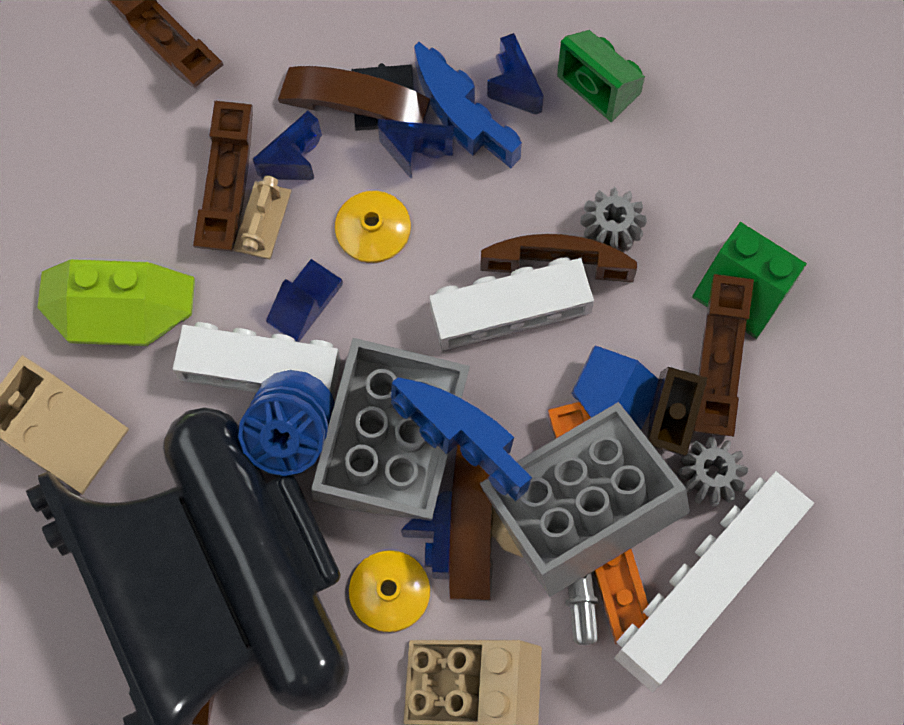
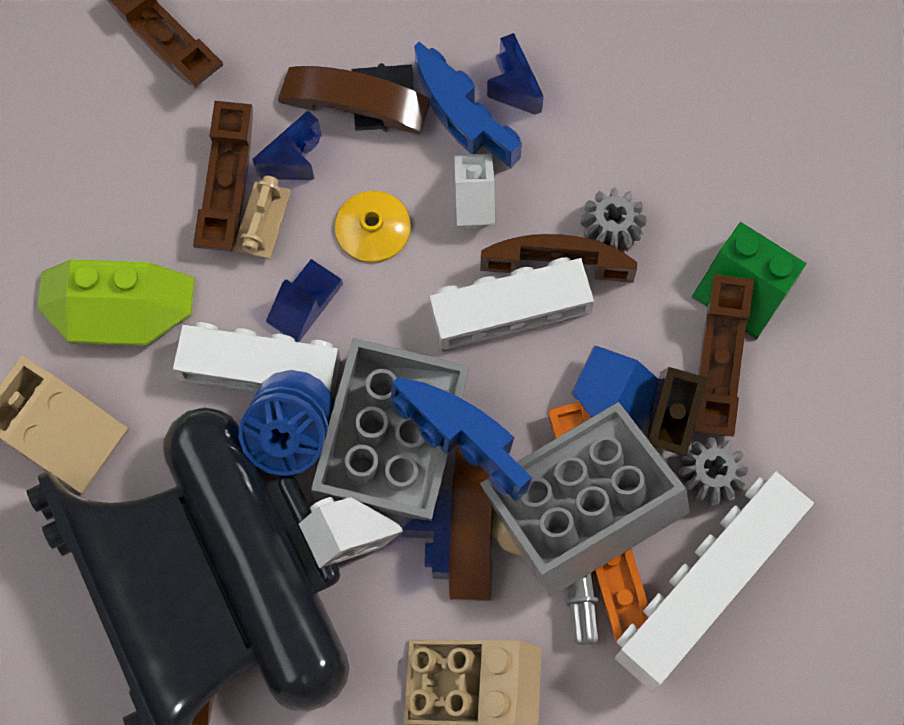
(345, 530): none -> white slope
(394, 611): yellow dish -> none
(407, 138): clear blue slope -> none
(474, 190): none -> white slope
(599, 73): green slope -> none

